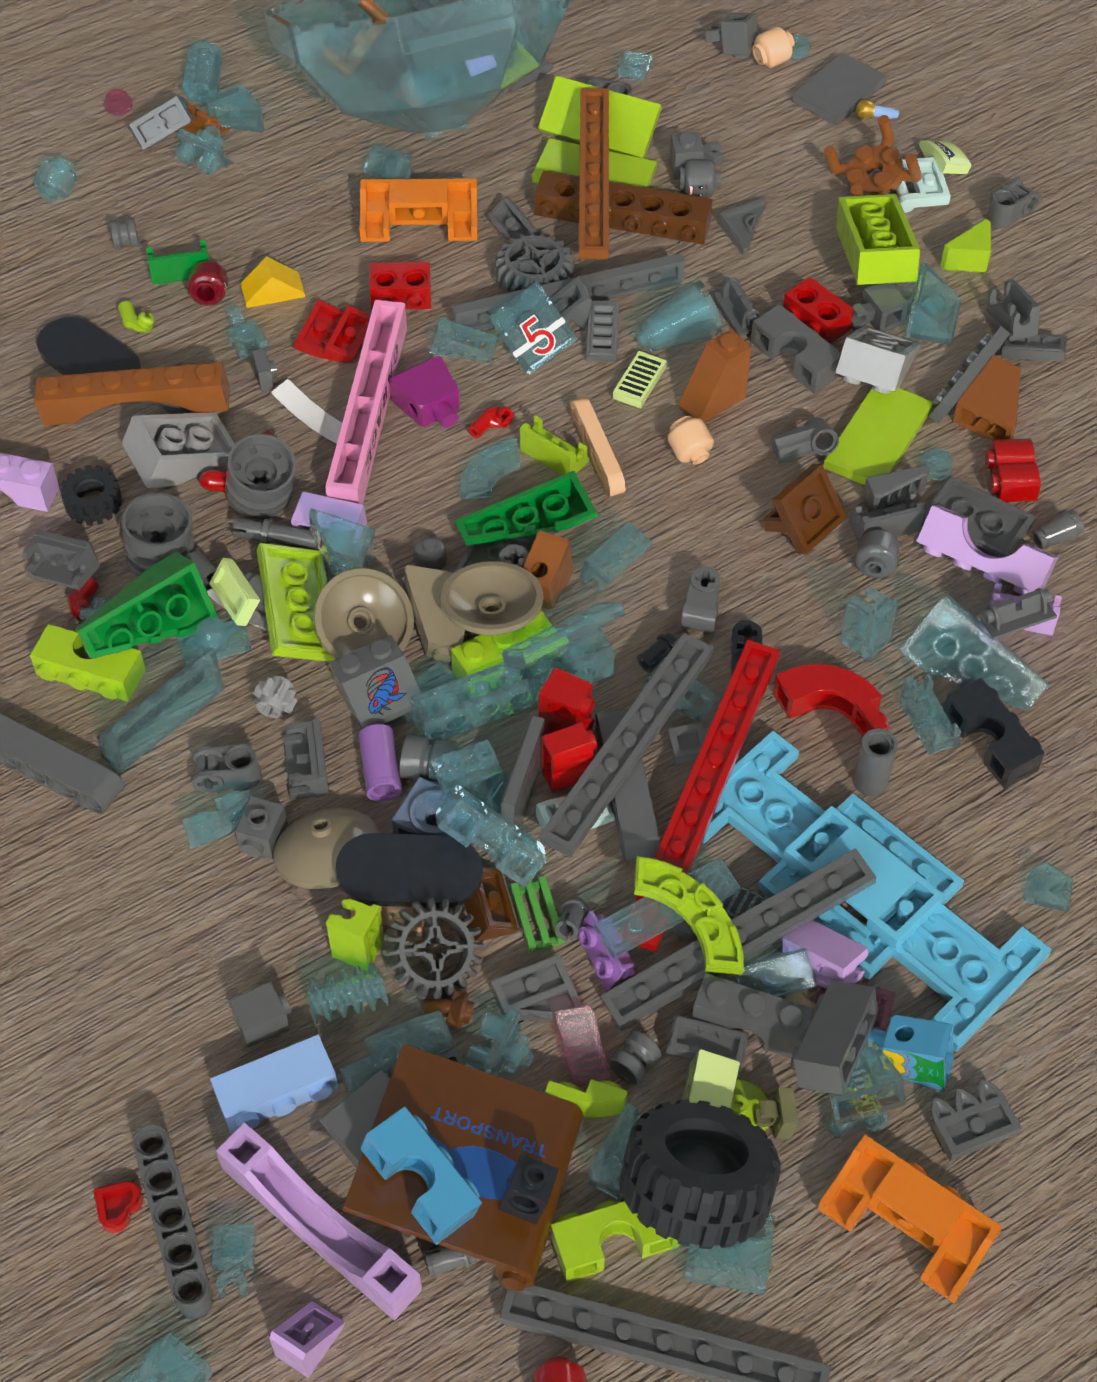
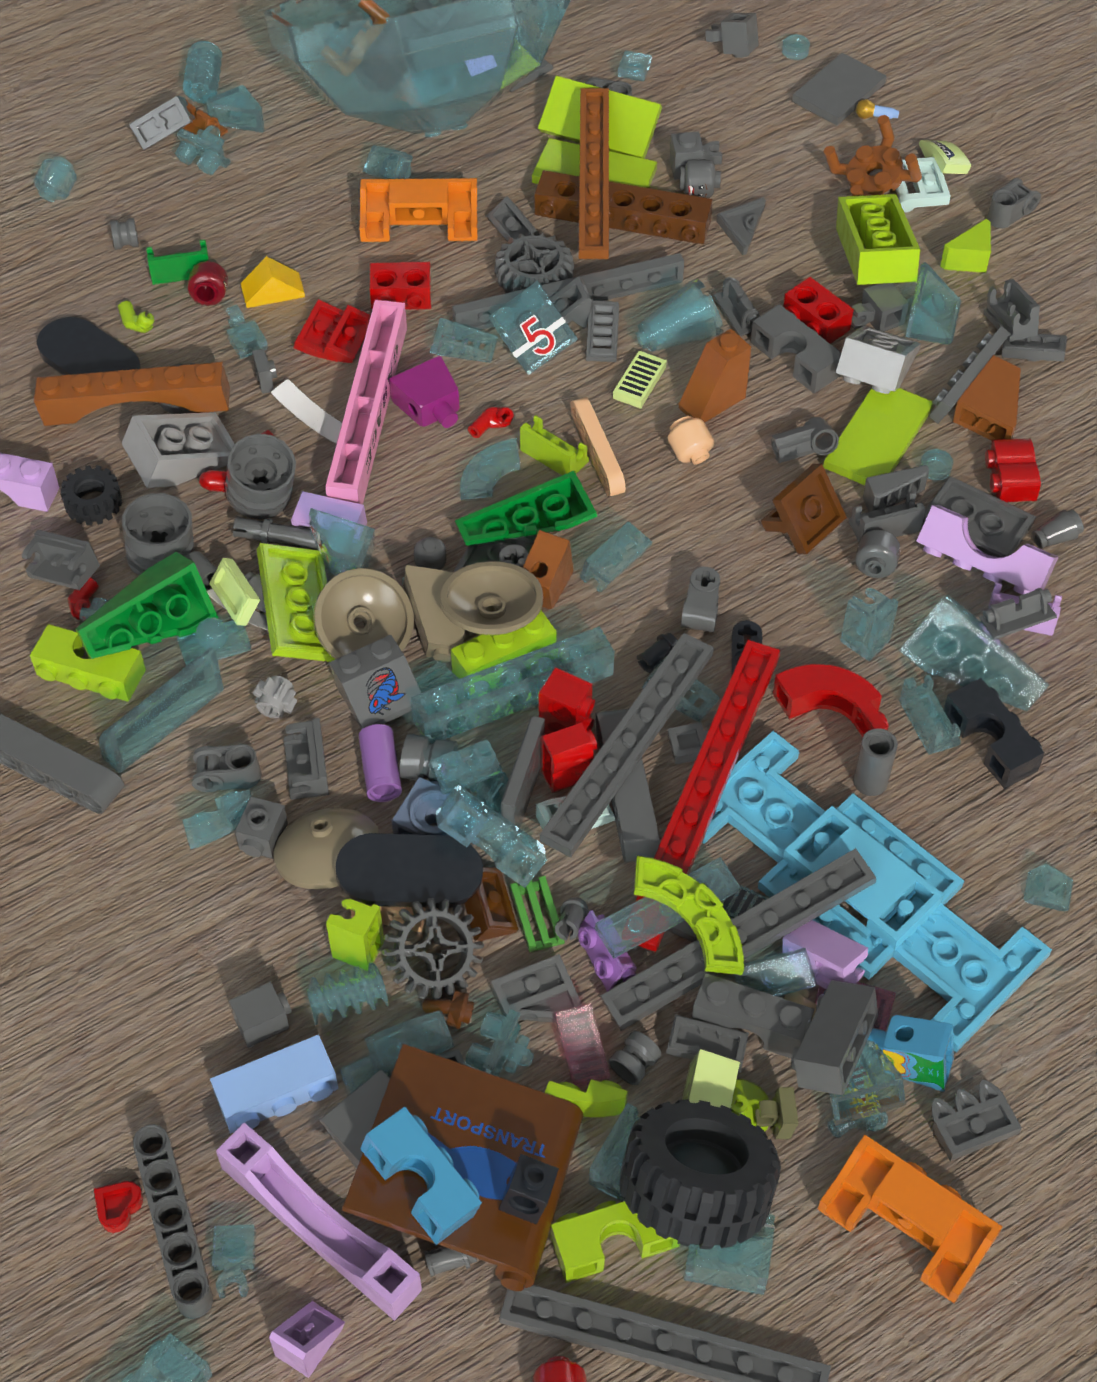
(118, 102): clear pink plate -> none
(562, 633): clear light blue tile -> none
(773, 47): light nougat head -> none

